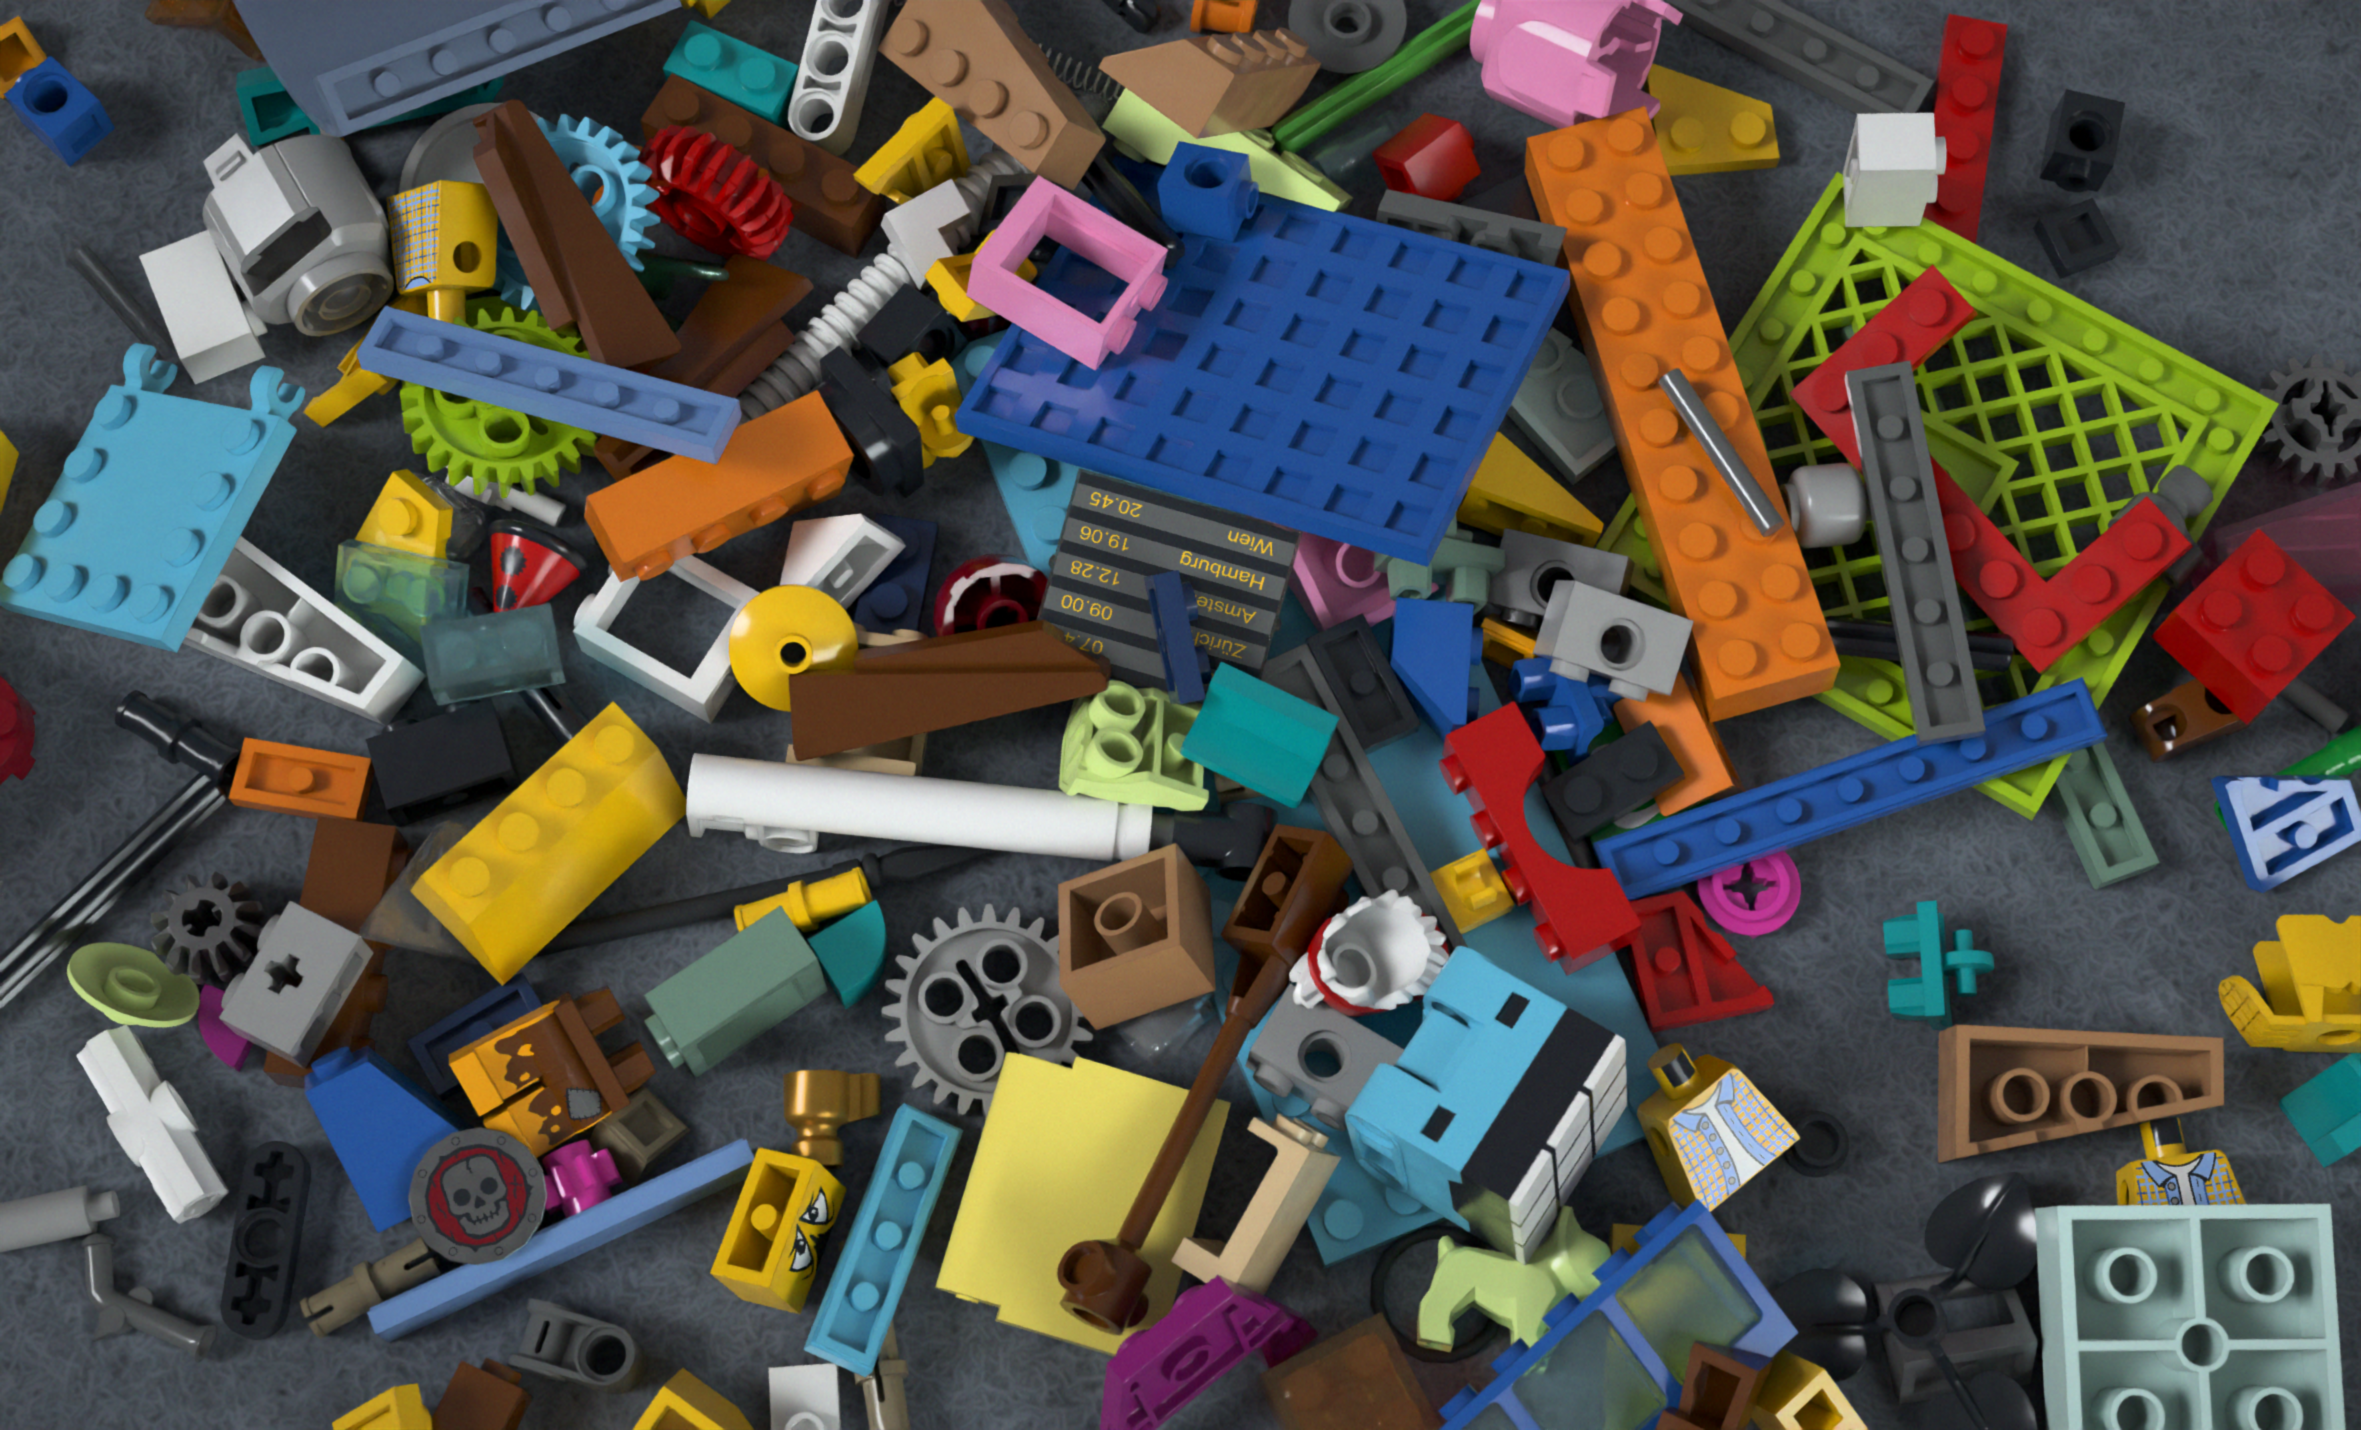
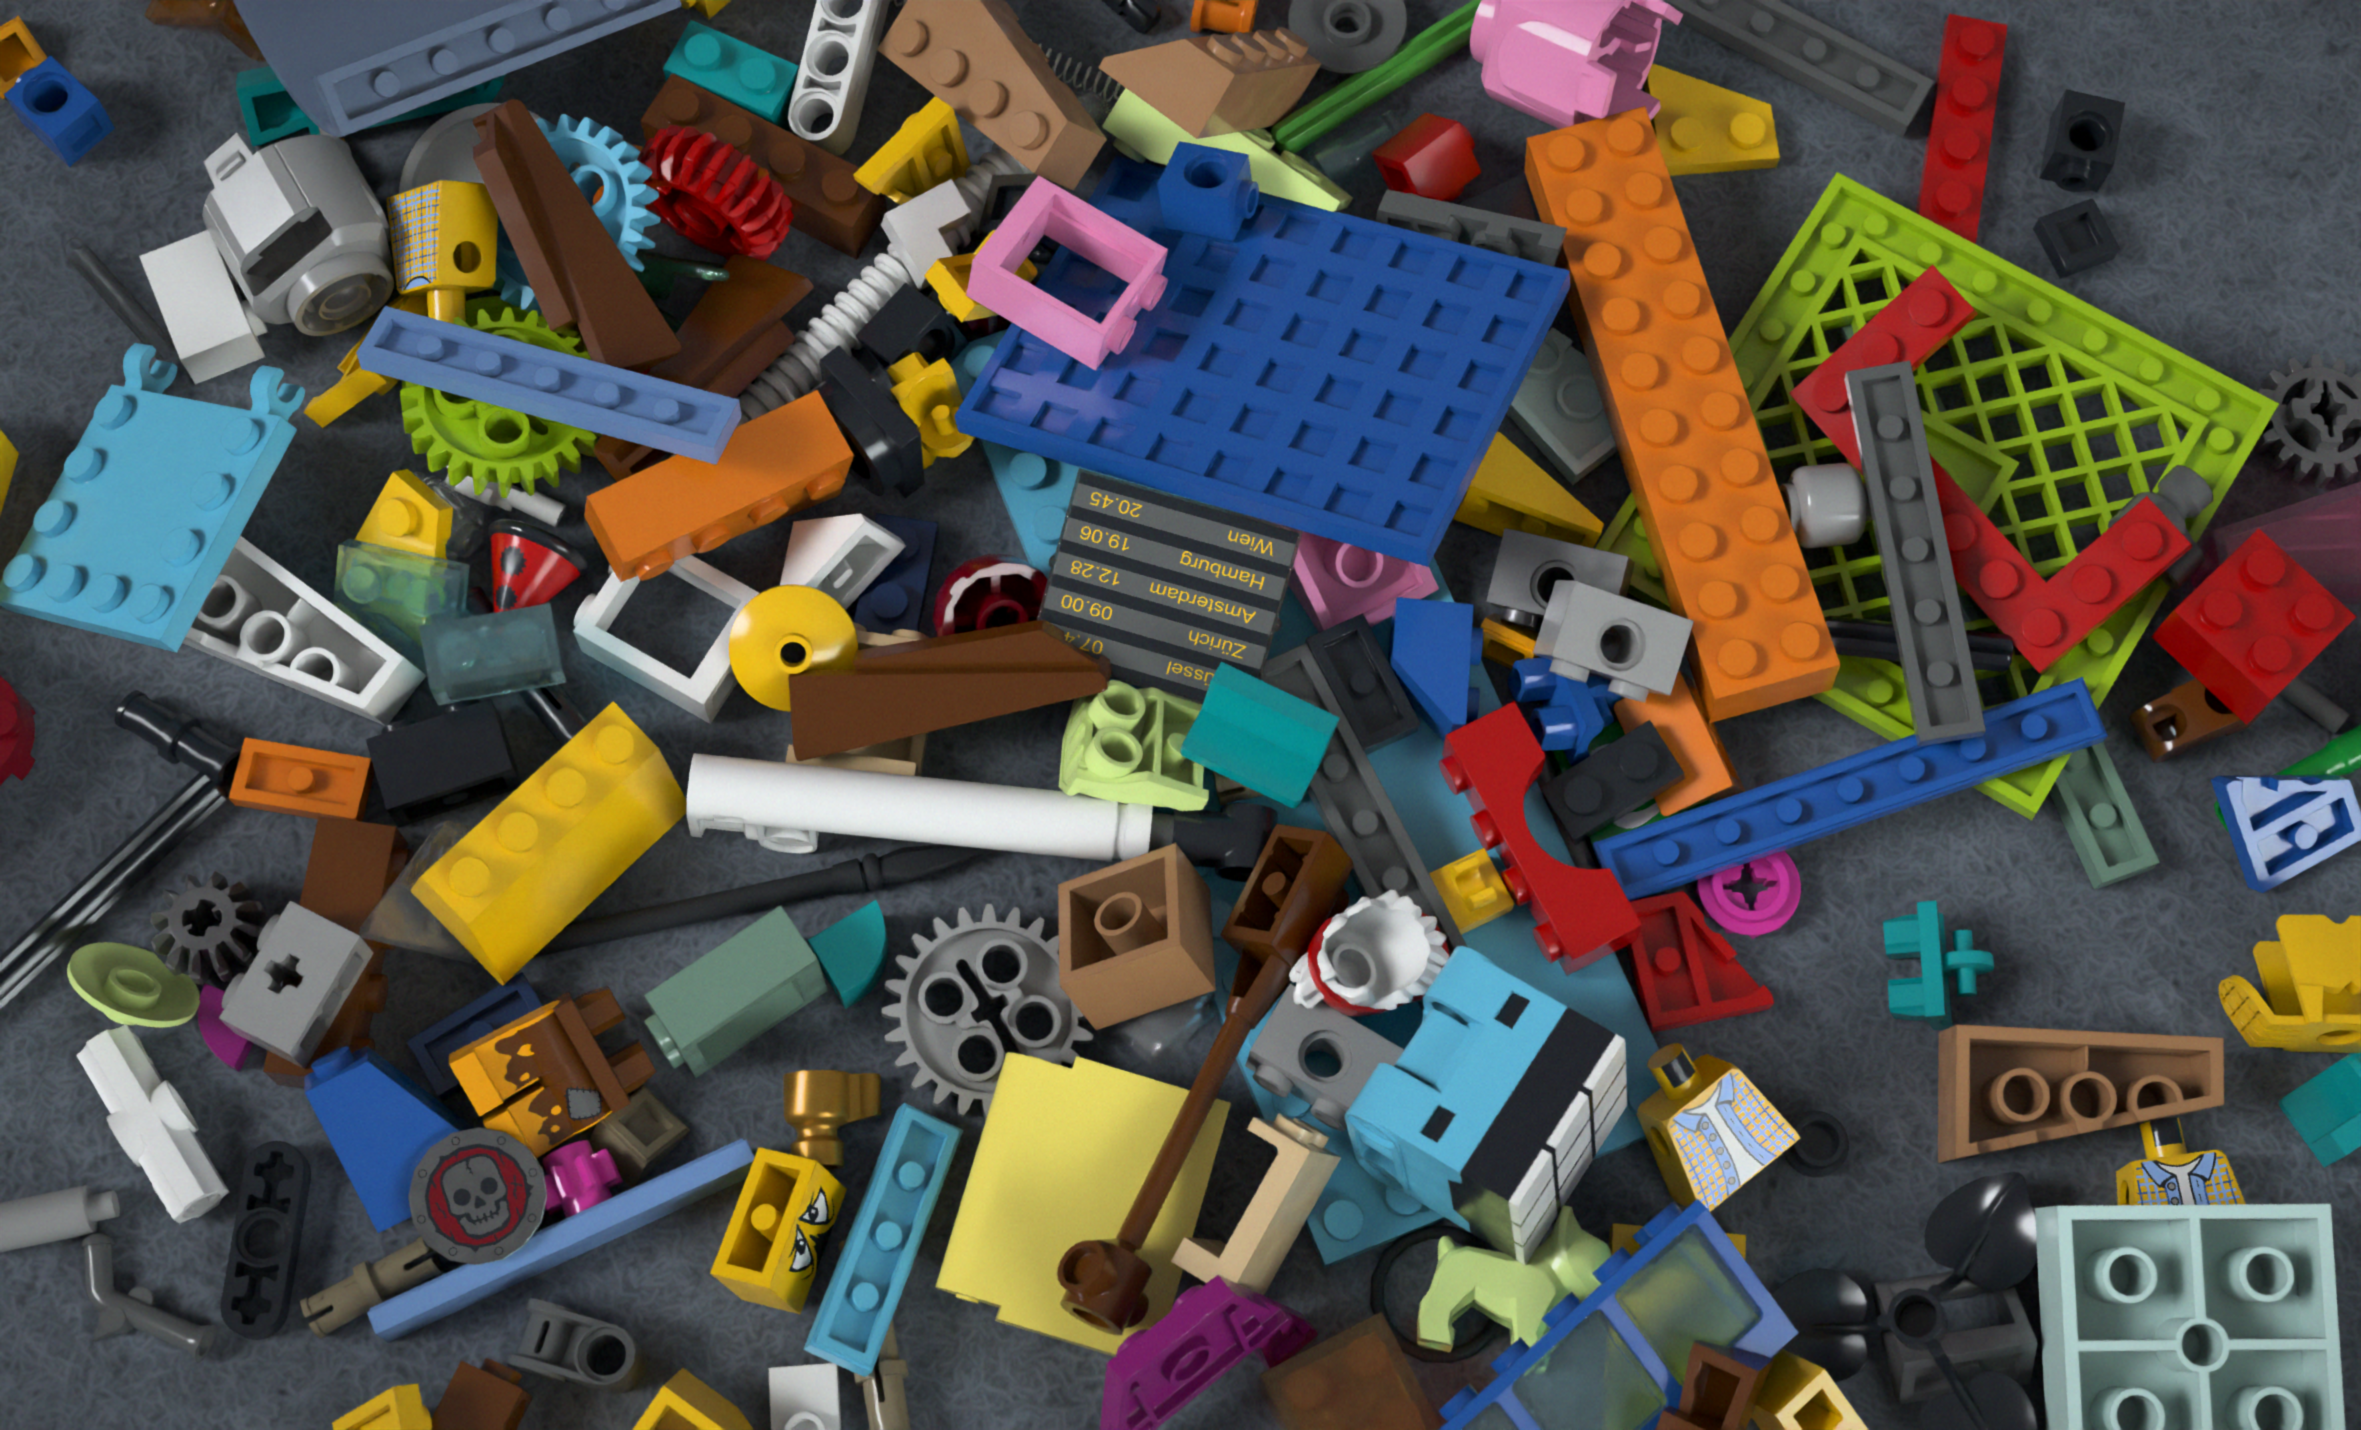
(812, 902): yellow pin -> none
(1130, 207): black axle -> none
(1183, 663): dark blue plate -> none
(1456, 563): sand green hips -> none
(1721, 452): dark grey bar -> none
(1892, 169): white brick -> none

